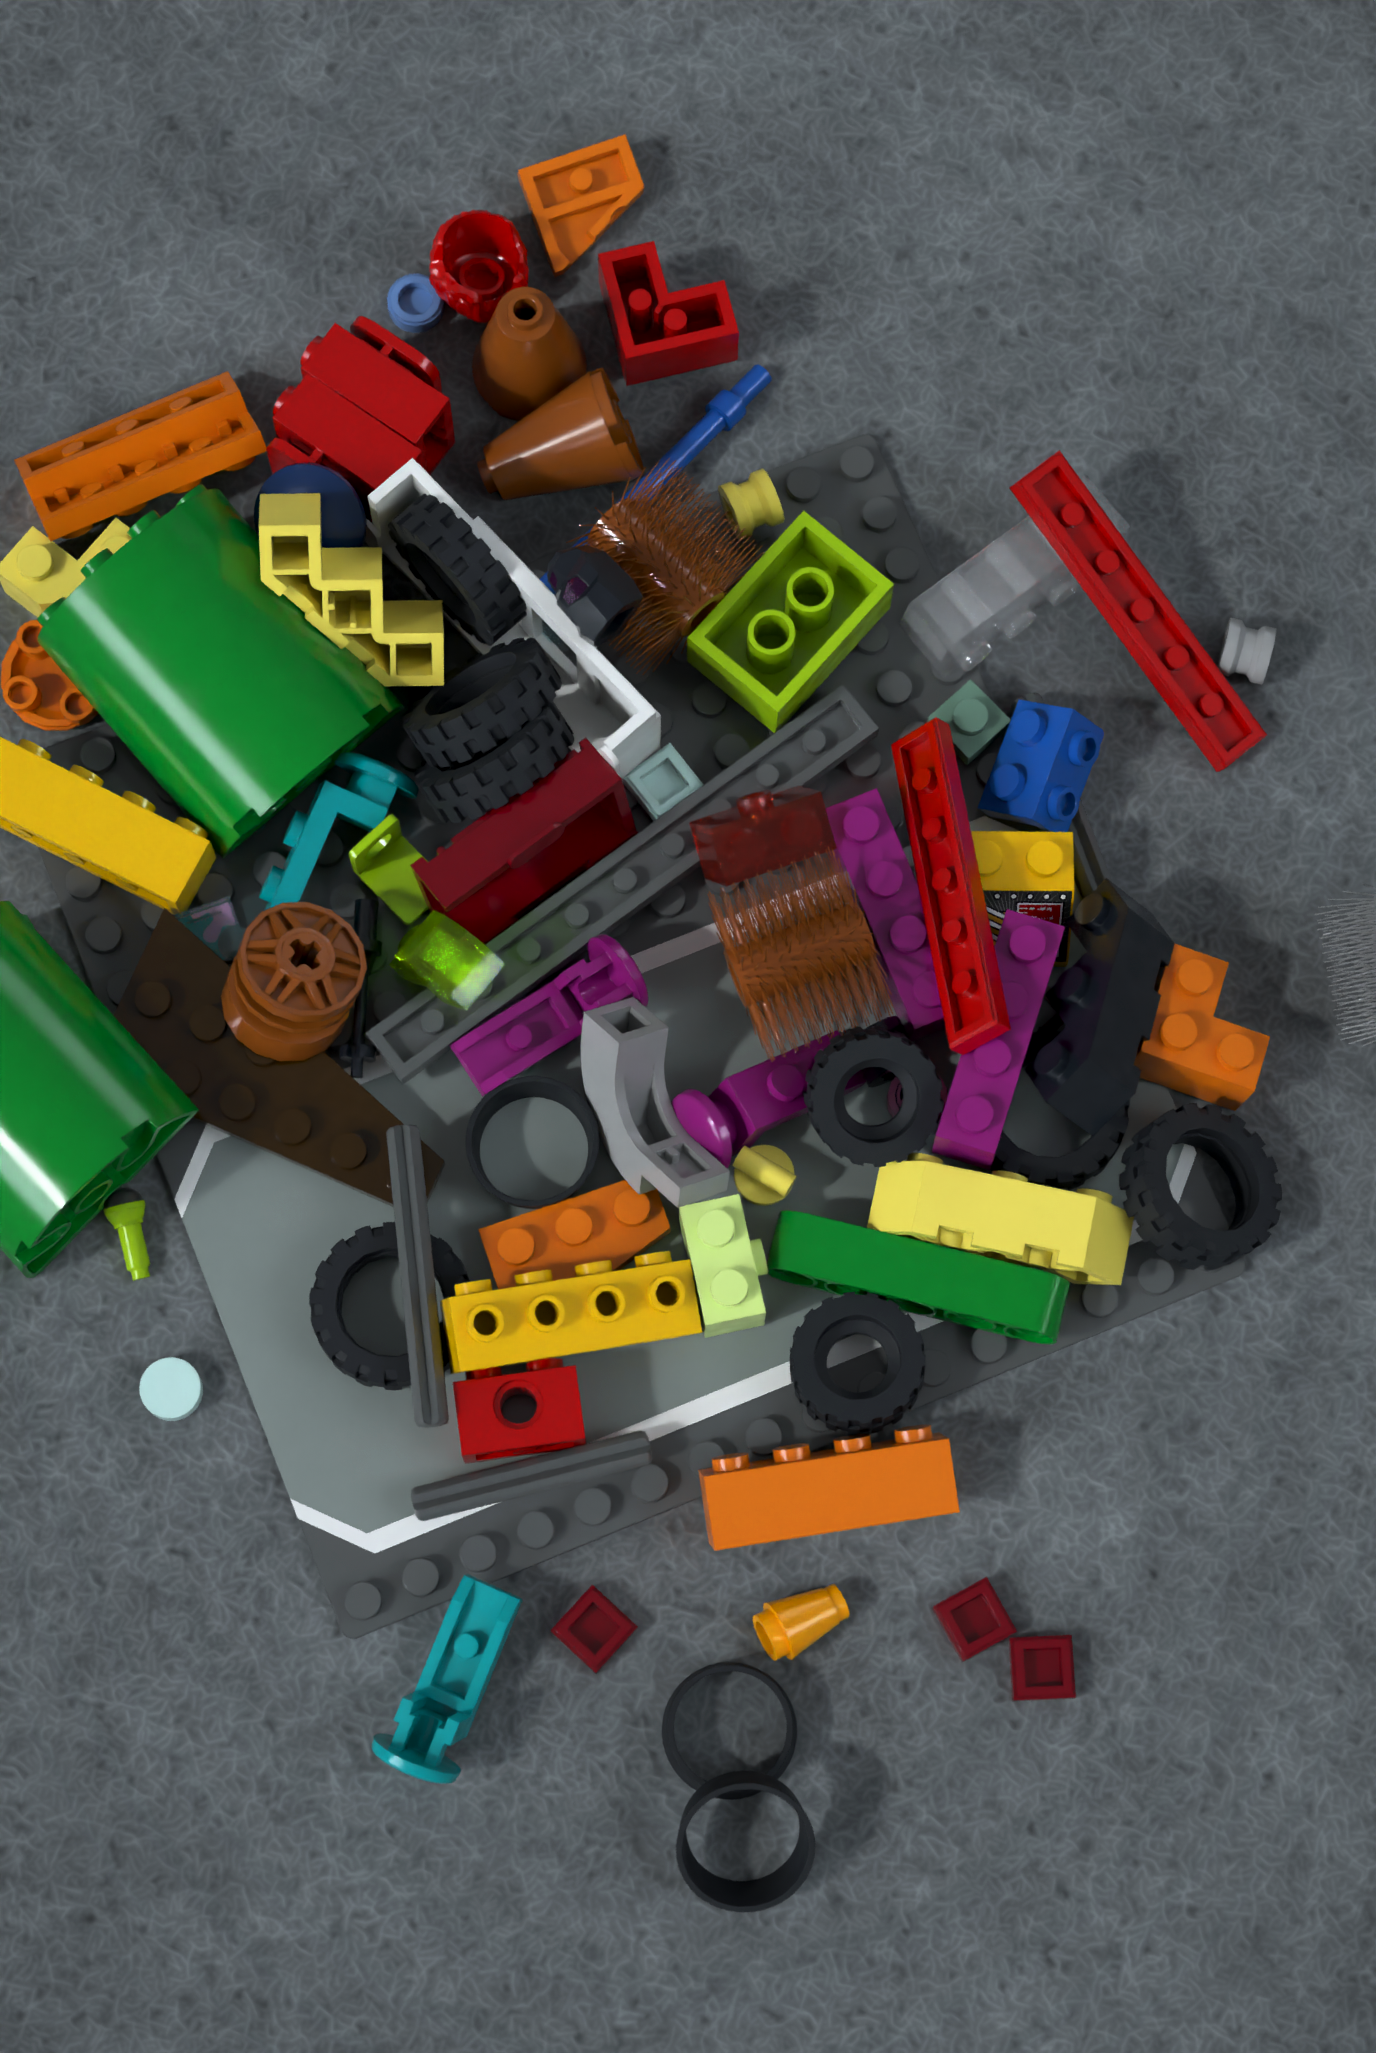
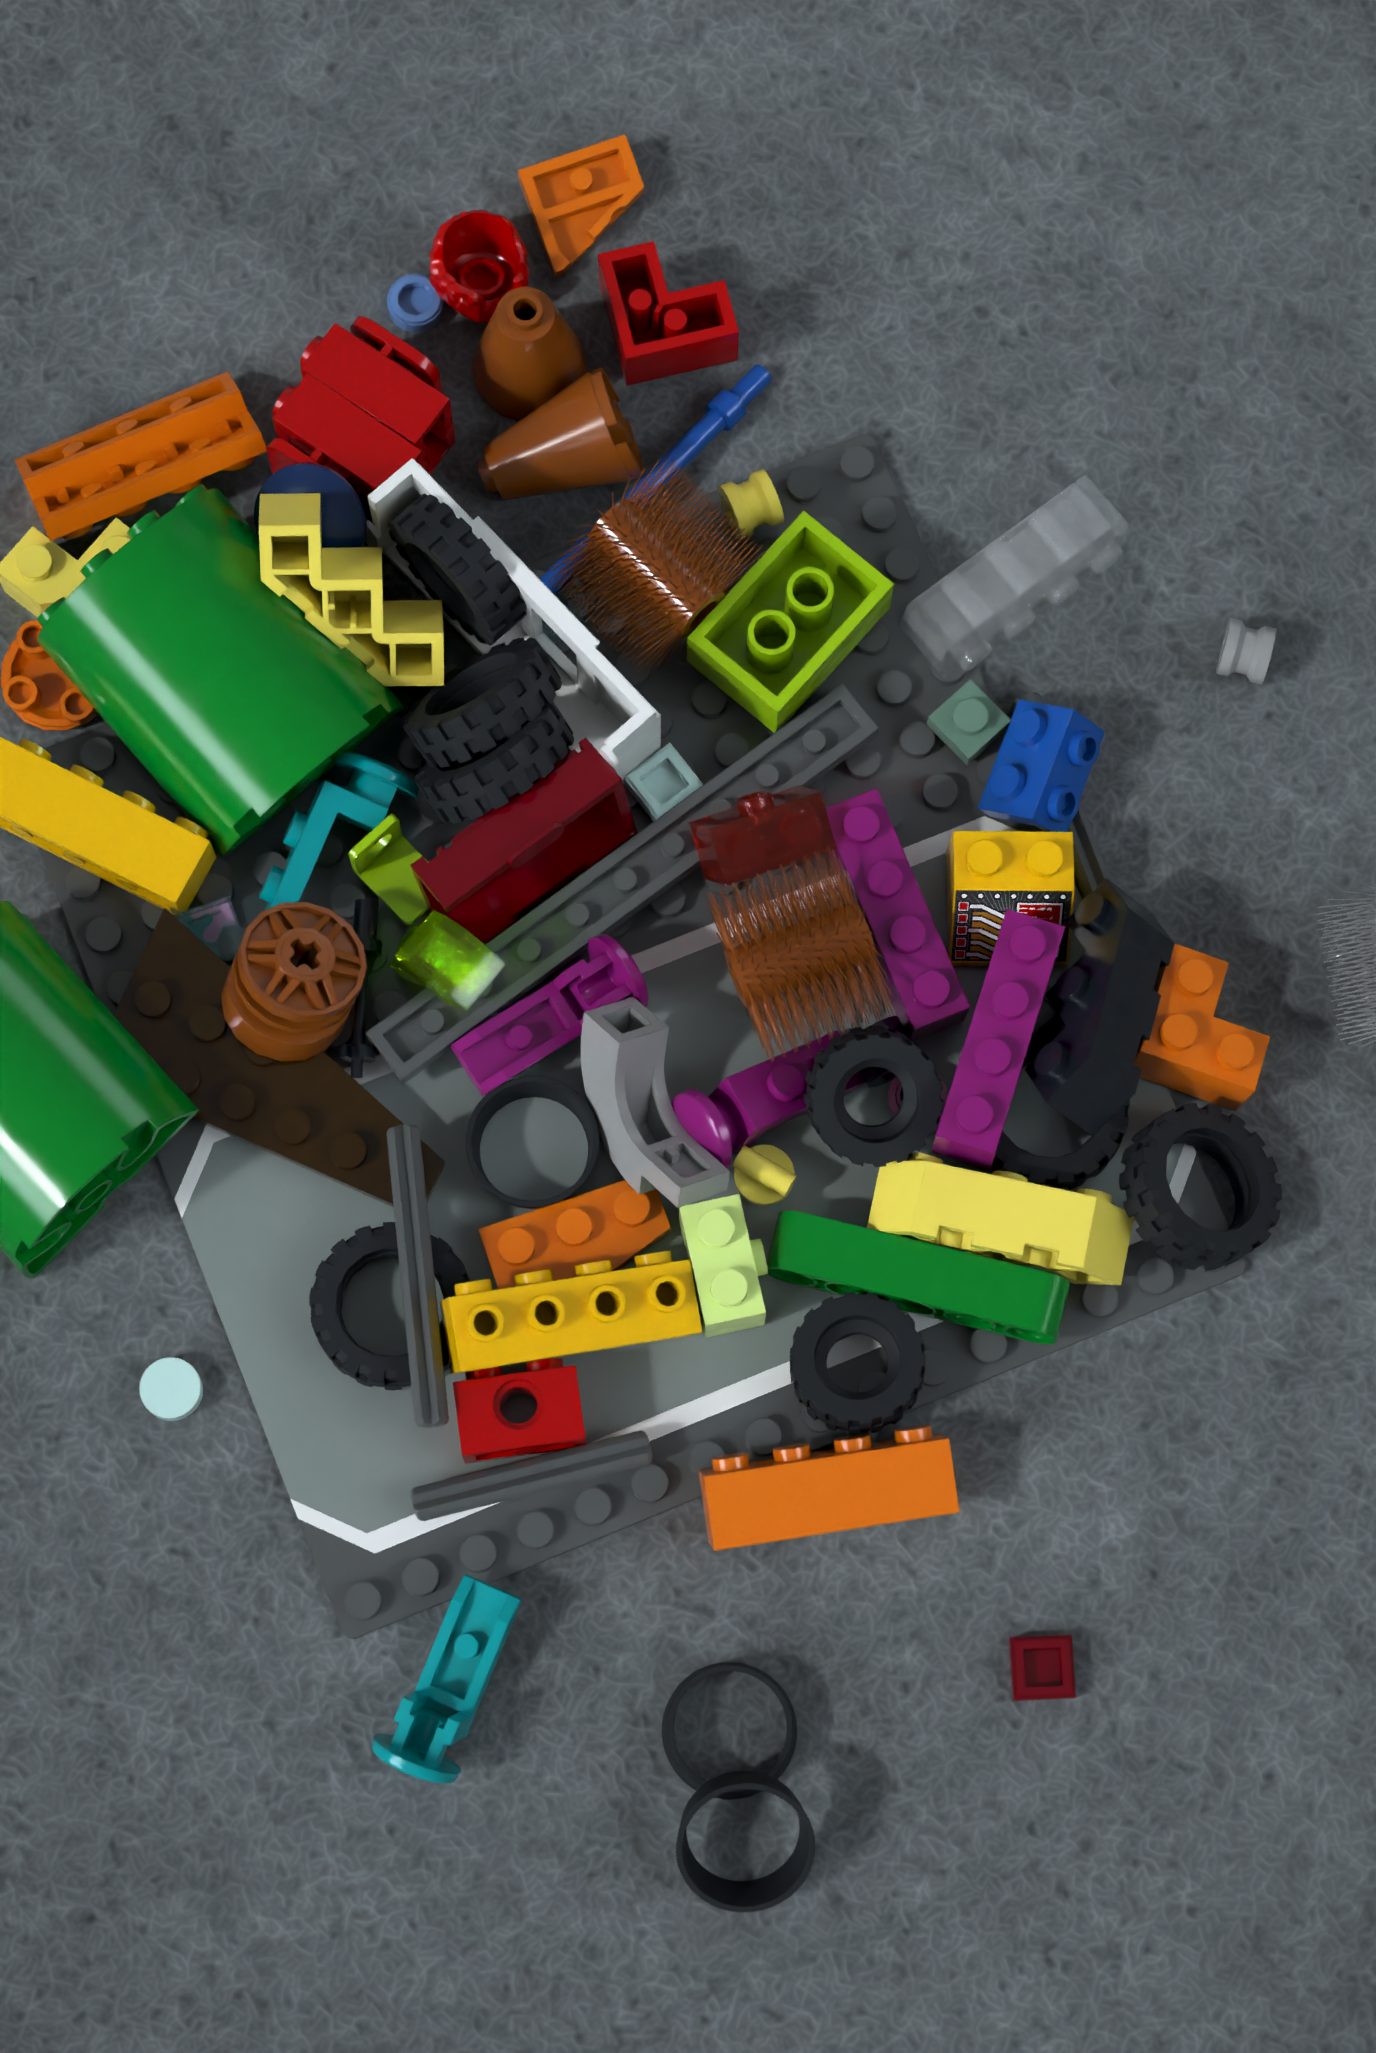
(126, 1212): lime piece -> none
(593, 592): black rock -> none
(594, 1629): dark red tile -> none
(799, 1620): light orange cone -> none
(950, 887): red tile -> none
(974, 1619): dark red tile -> none
(1138, 611): red tile -> none

